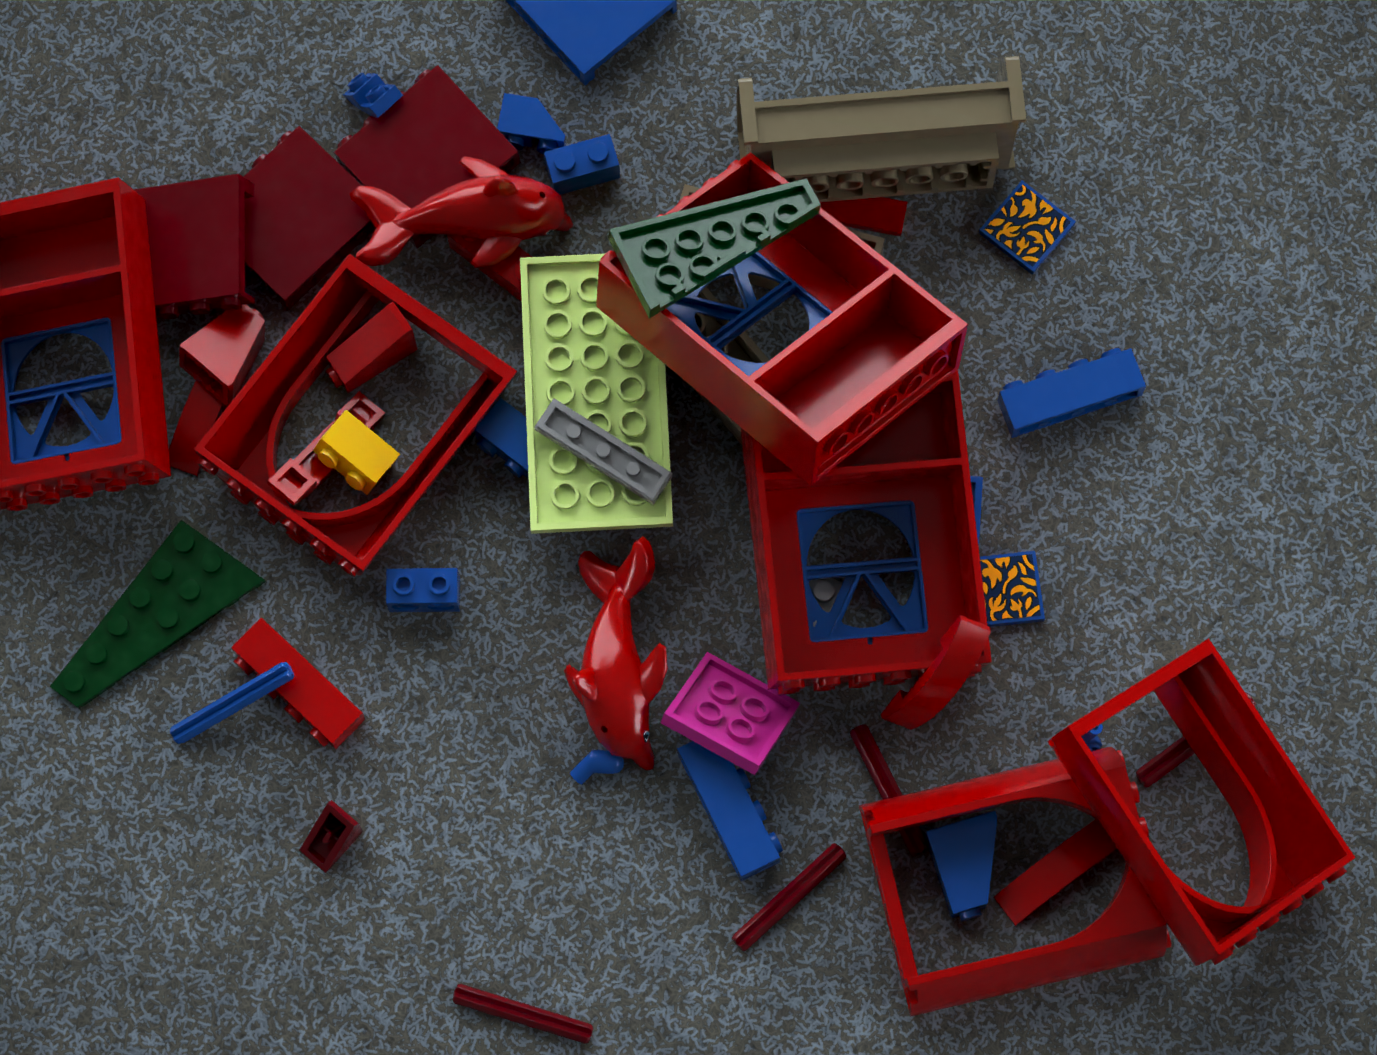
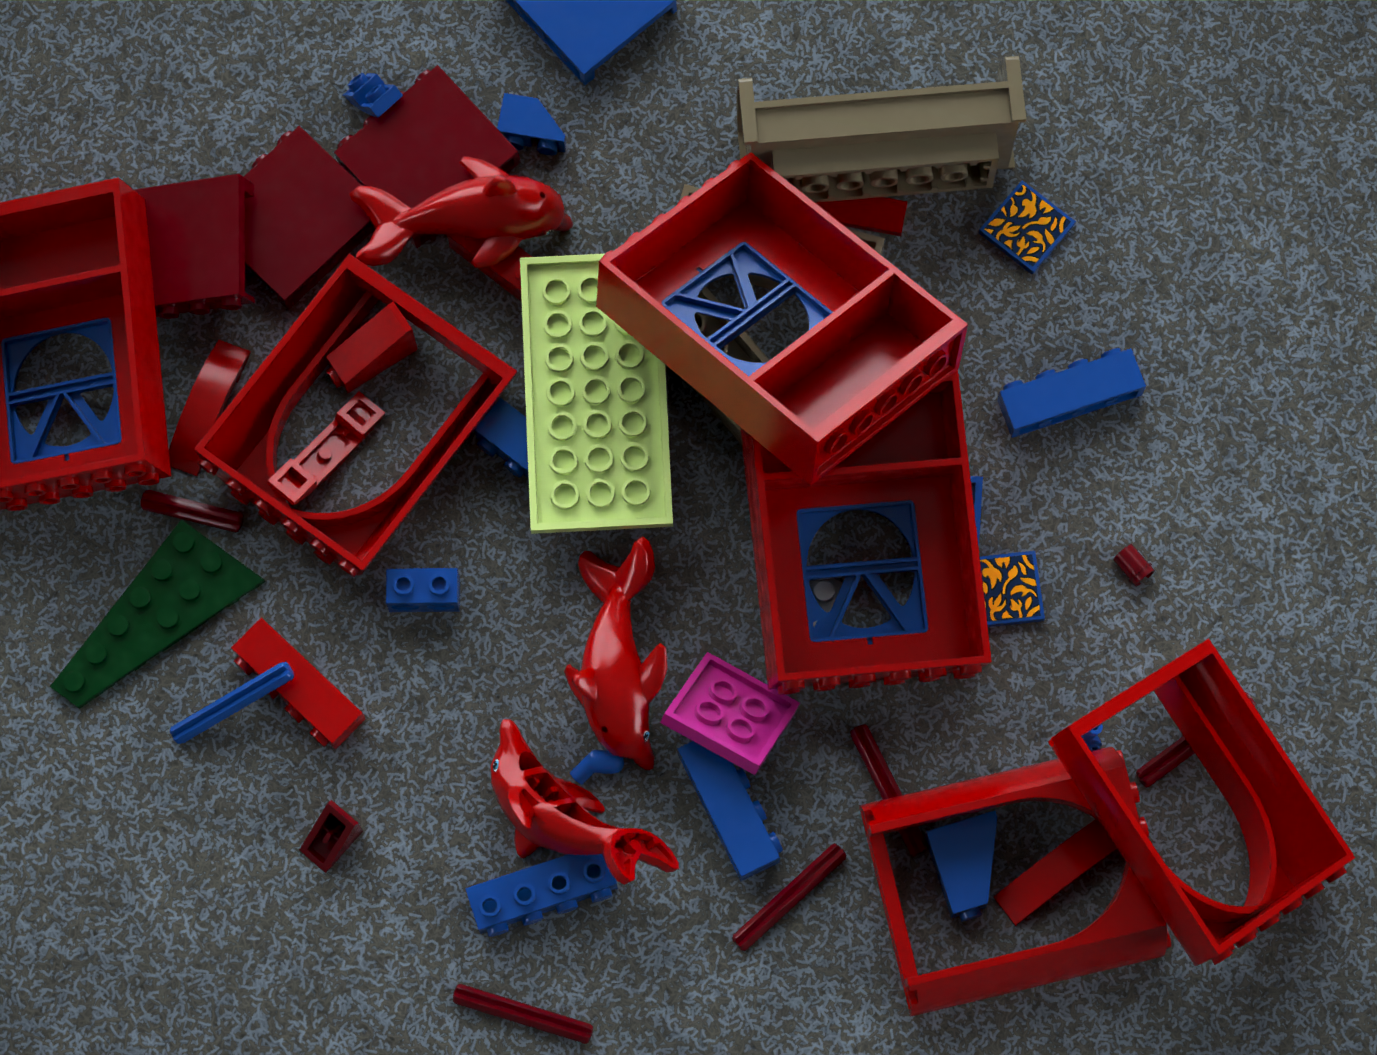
(191, 511): none -> dark red axle
(224, 351): red slope -> none
(356, 452): yellow brick -> none
(538, 890): none -> blue brick
(556, 813): none -> red animal
(582, 164): blue brick -> none
(603, 451): light grey tile -> none
(693, 246): wing -> none
(943, 678): red slope -> none
(1133, 564): none -> dark red piece

